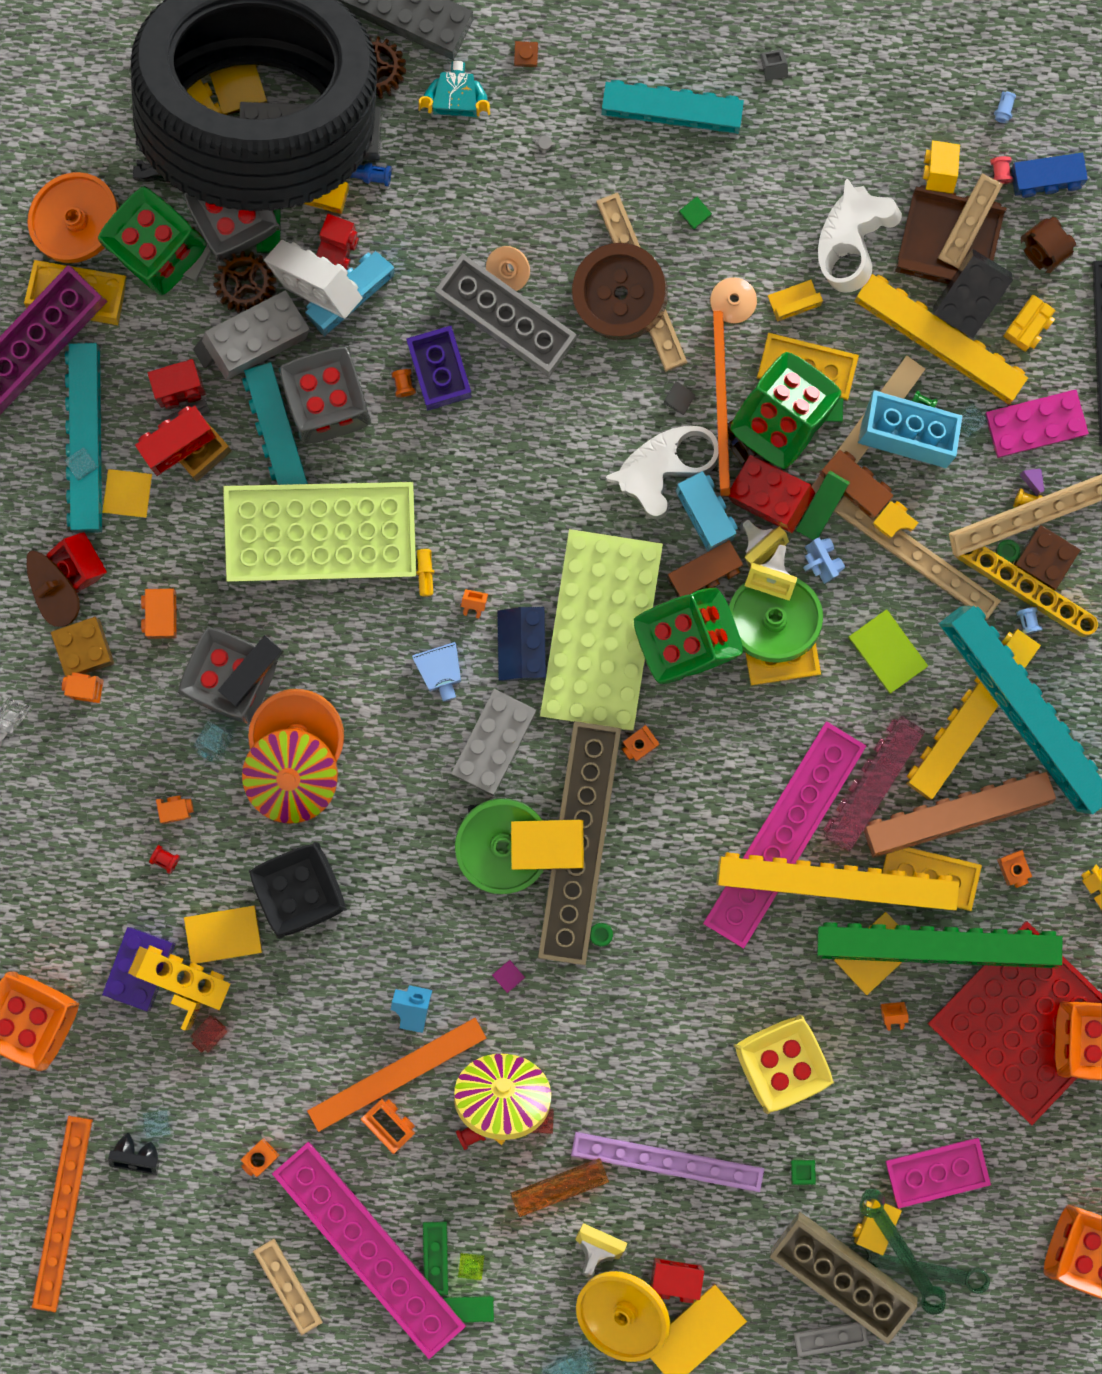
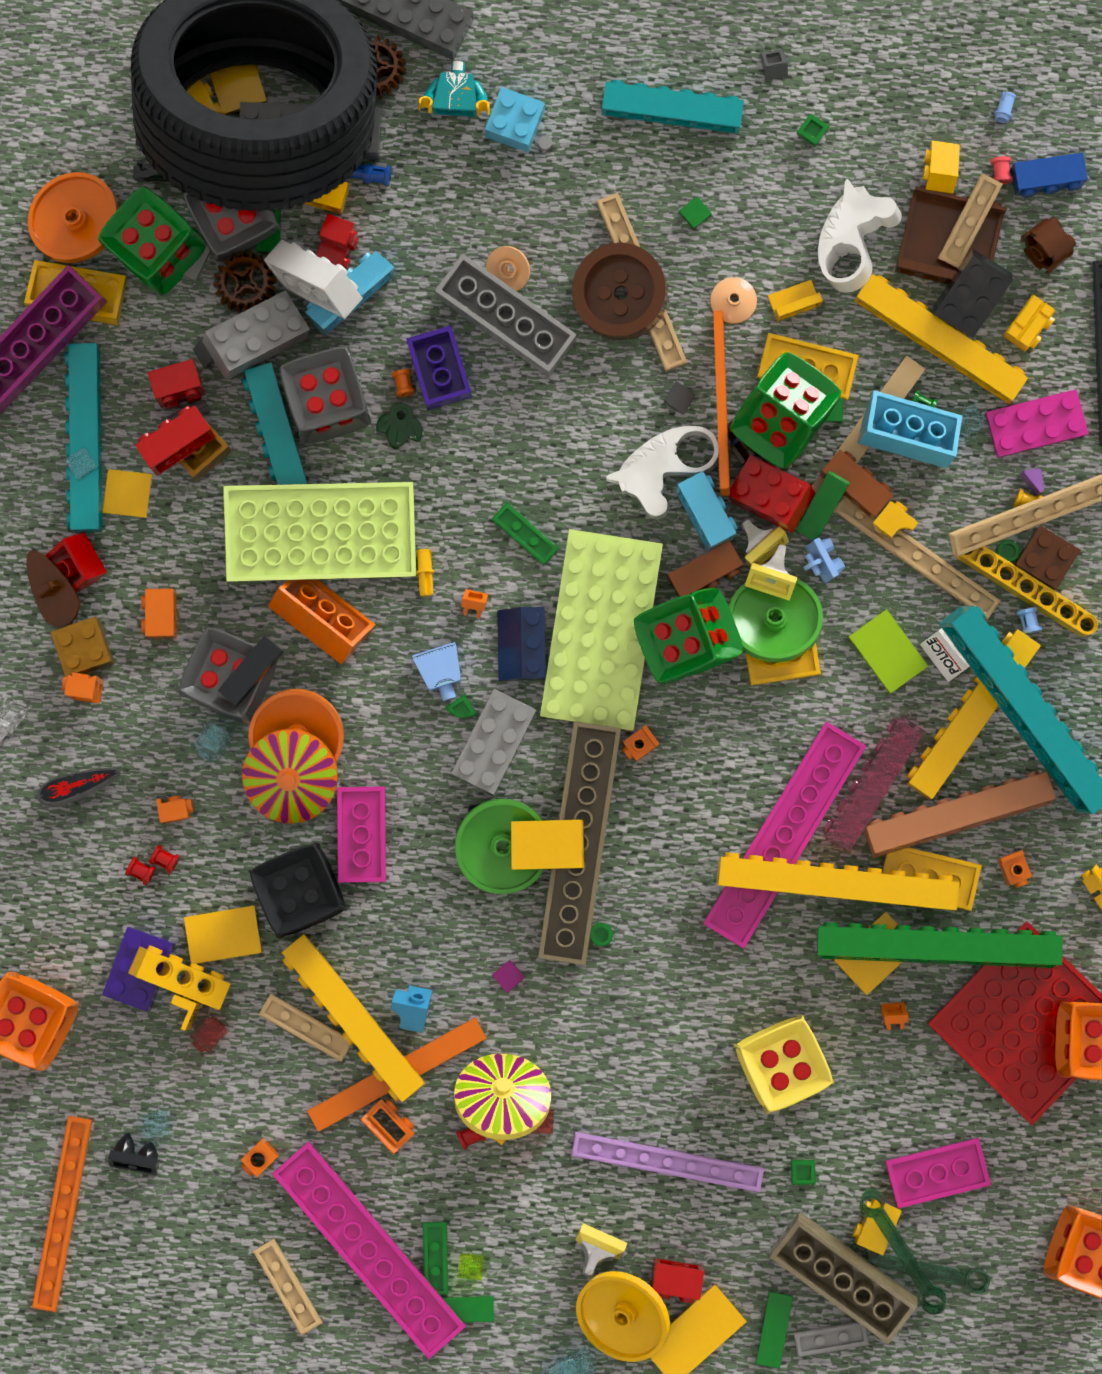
(75, 786): none -> shield
(140, 871): none -> red bush
(305, 1027): none -> tan tile
(322, 616): none -> orange slope
(353, 1018): none -> yellow brick
(361, 834): none -> dark pink plate
(399, 429): none -> dark green plate
(461, 708): none -> green tile
(514, 119): none -> medium azure brick
(525, 534): none -> green tile
(526, 54): dark orange plate -> none
(559, 1187): clear orange plate -> none
(774, 1329): none -> green tile
(812, 130): none -> green plate
(944, 655): none -> white panel

